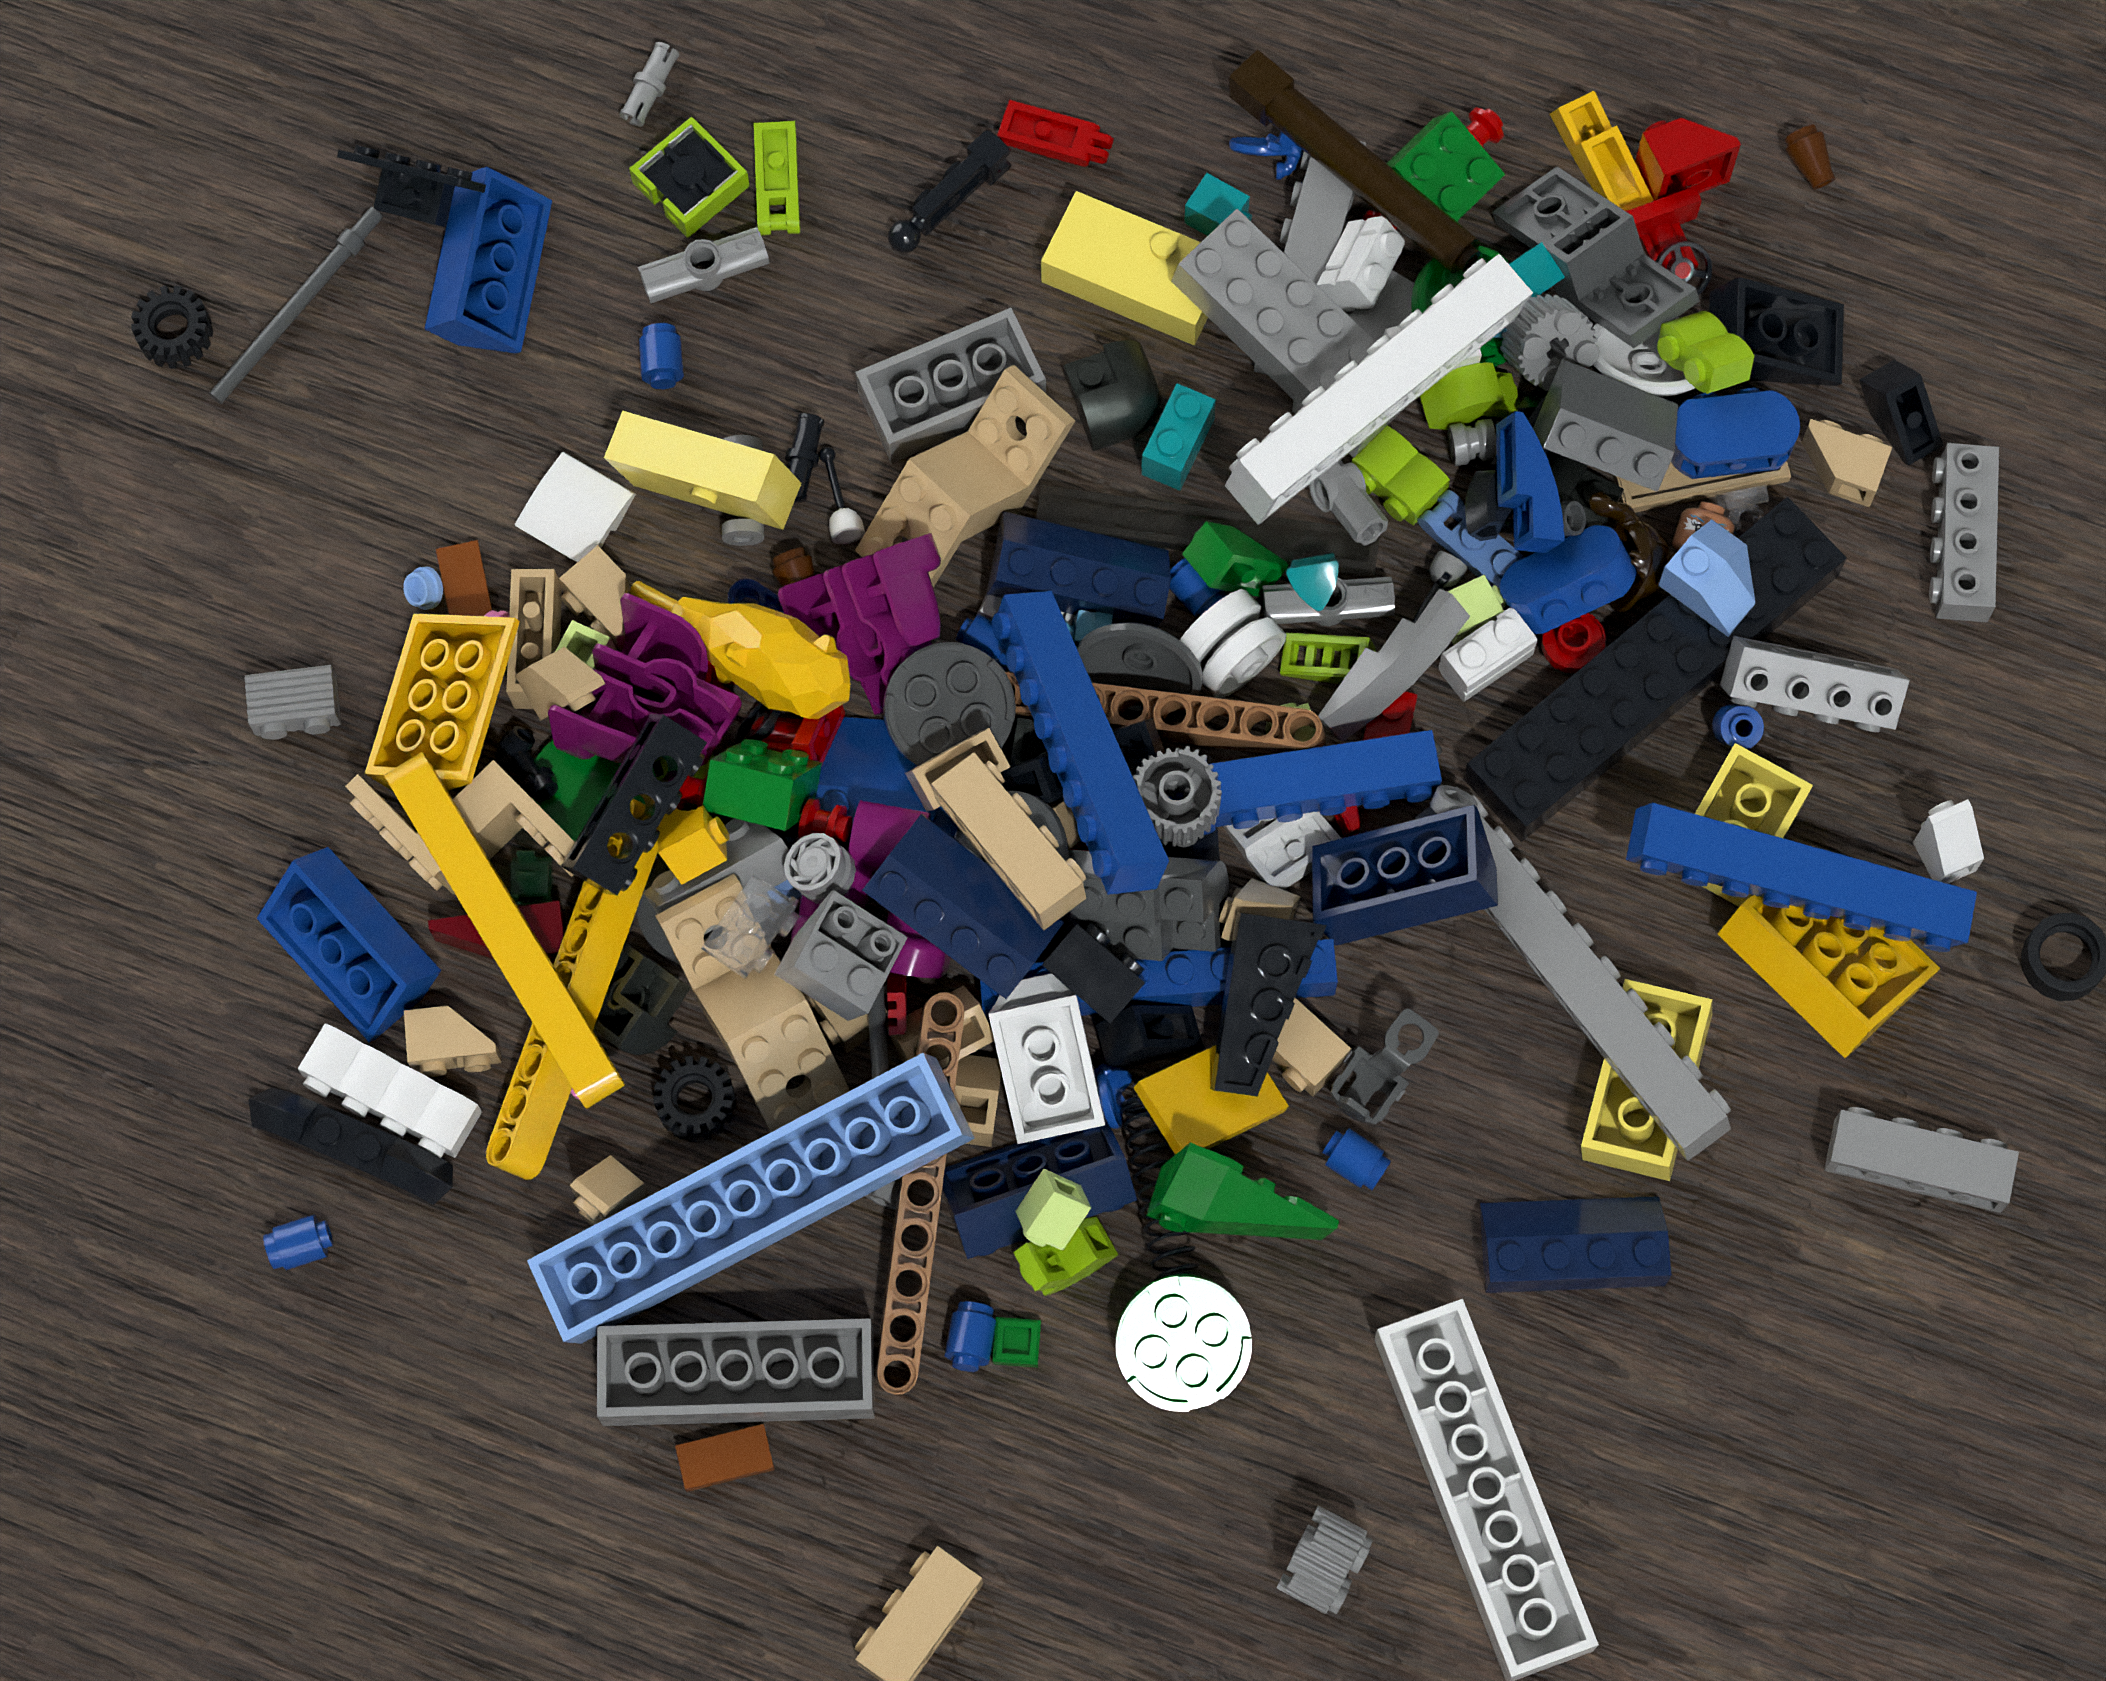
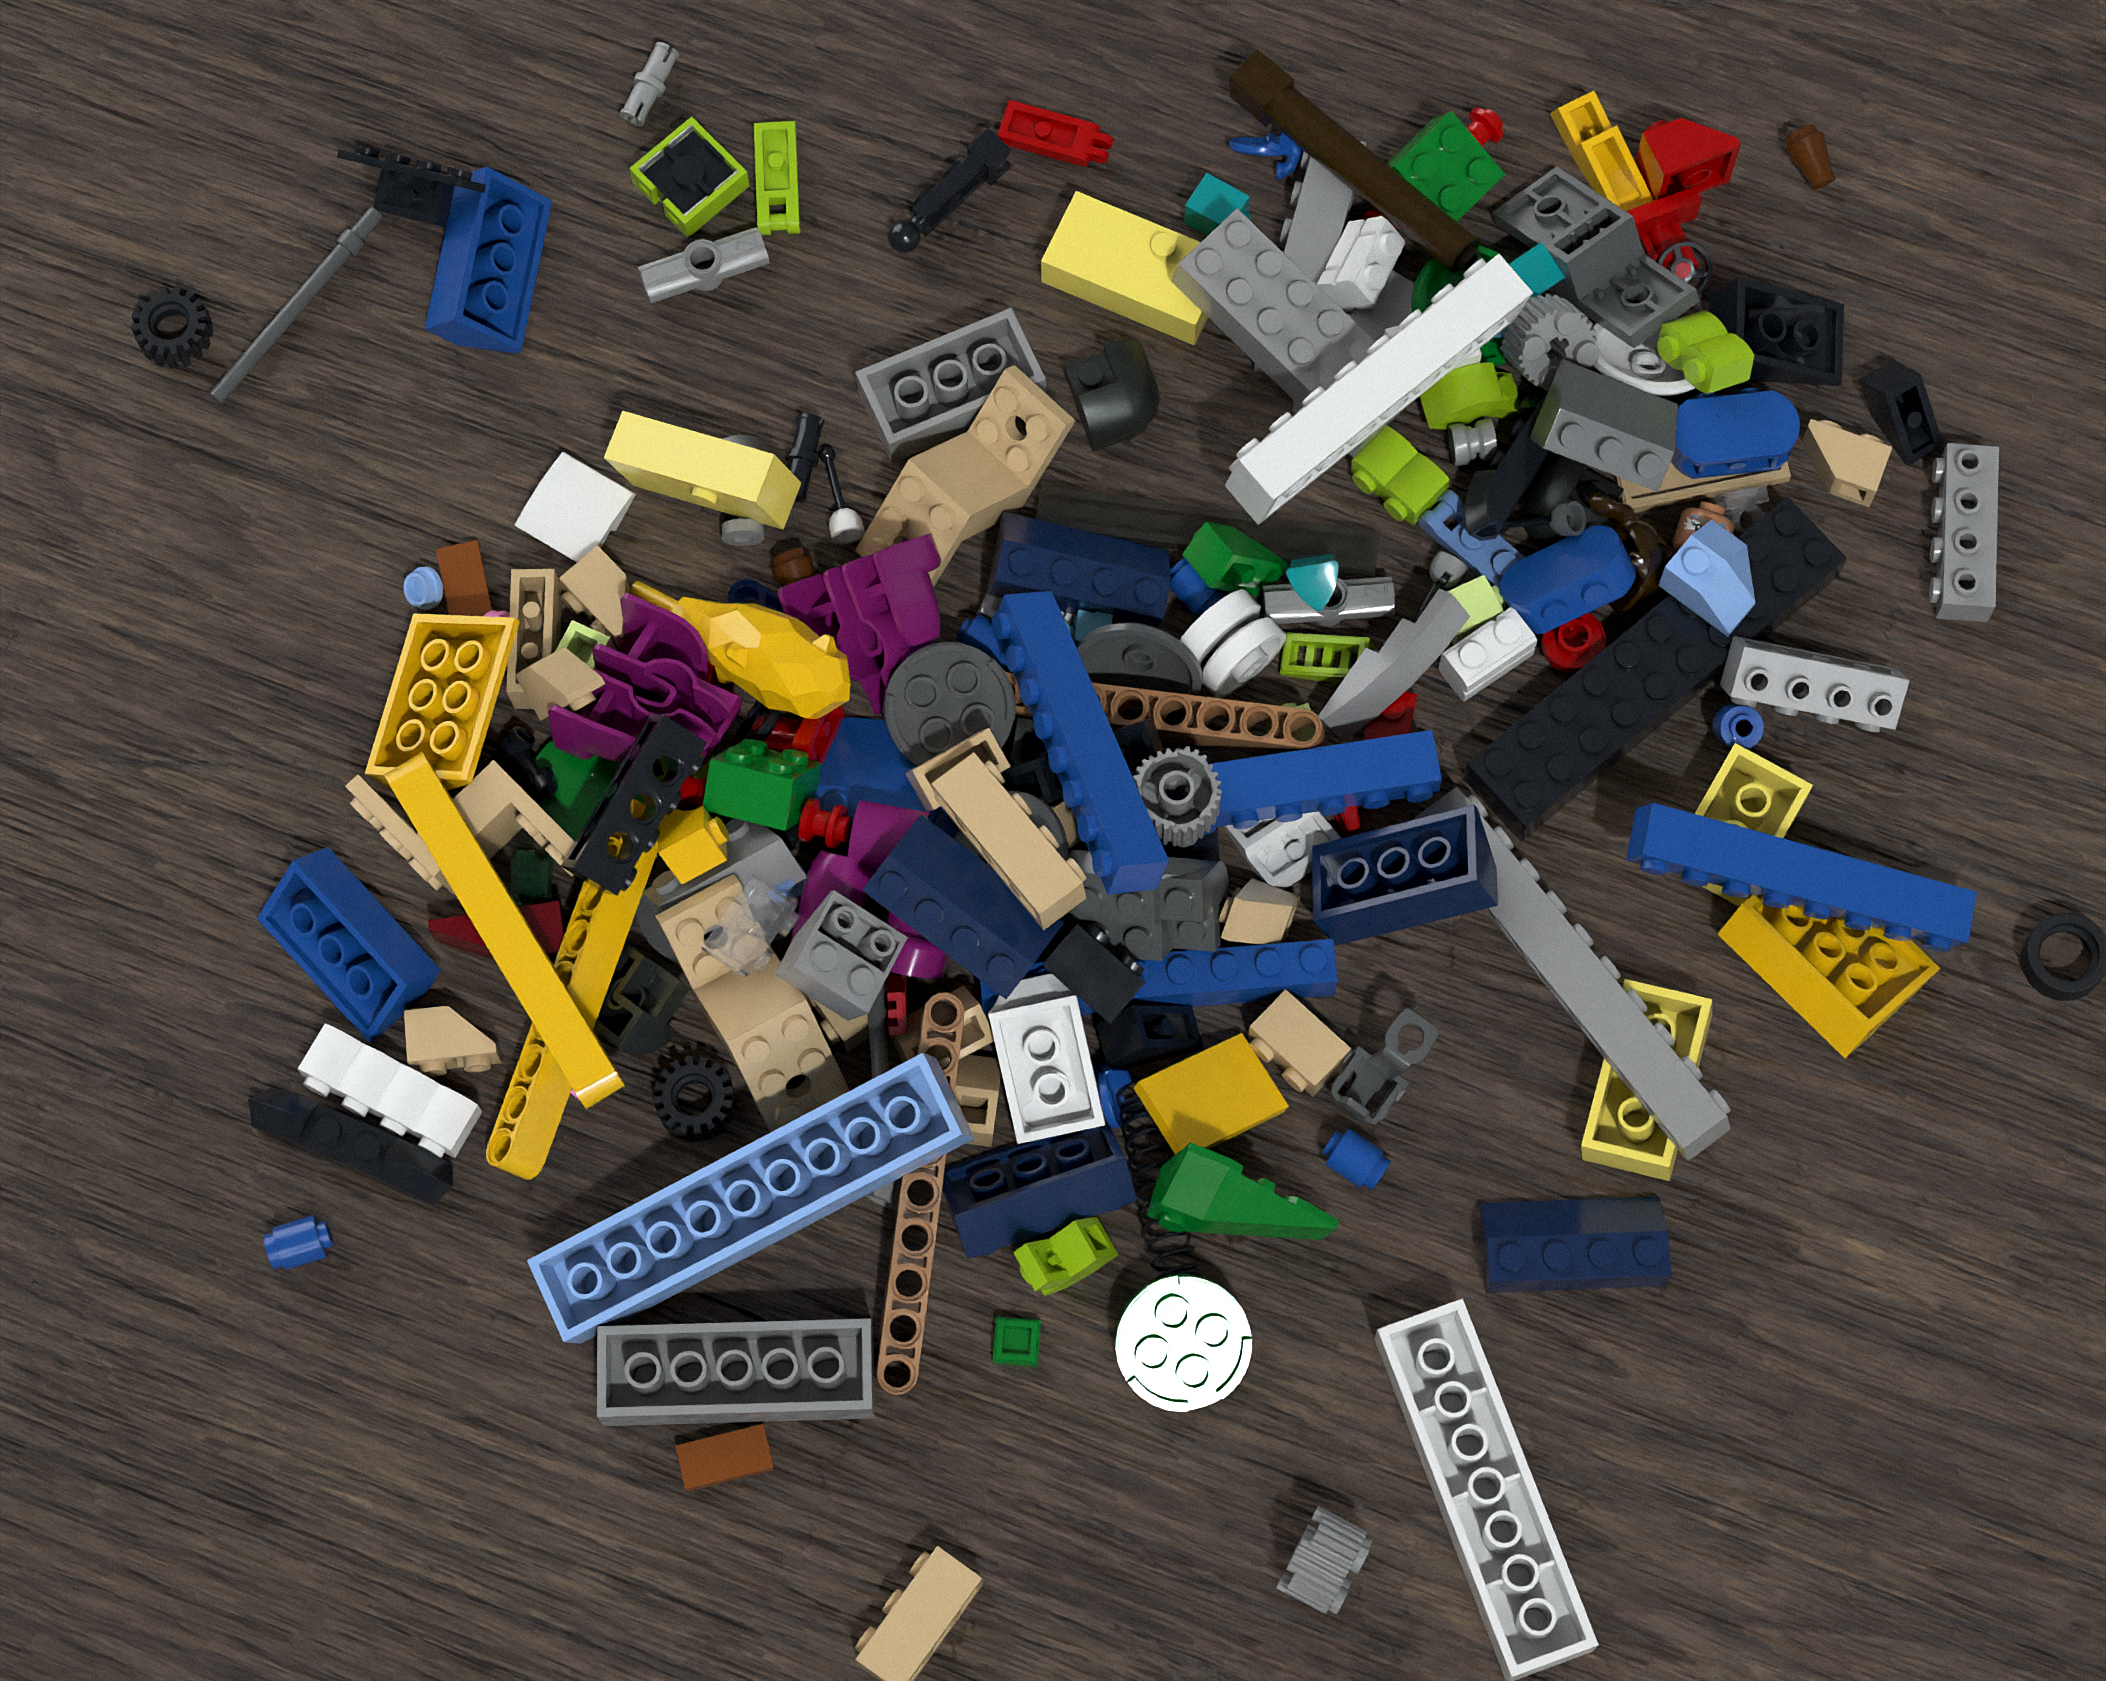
(292, 701): light grey brick -> none
(606, 1190): tan slope -> none
(661, 356): blue brick -> none
(819, 867): light grey wheel -> none
(970, 1336): blue brick -> none
(1052, 1210): yellowish green brick -> none
(1178, 437): teal brick -> none
(1262, 980): black wing -> none
(1344, 493): light grey piece -> none
(1450, 798): light grey tile -> none
(1527, 486): blue slope -> none
(1922, 1160): light grey brick -> none
(1949, 842): white slope -> none

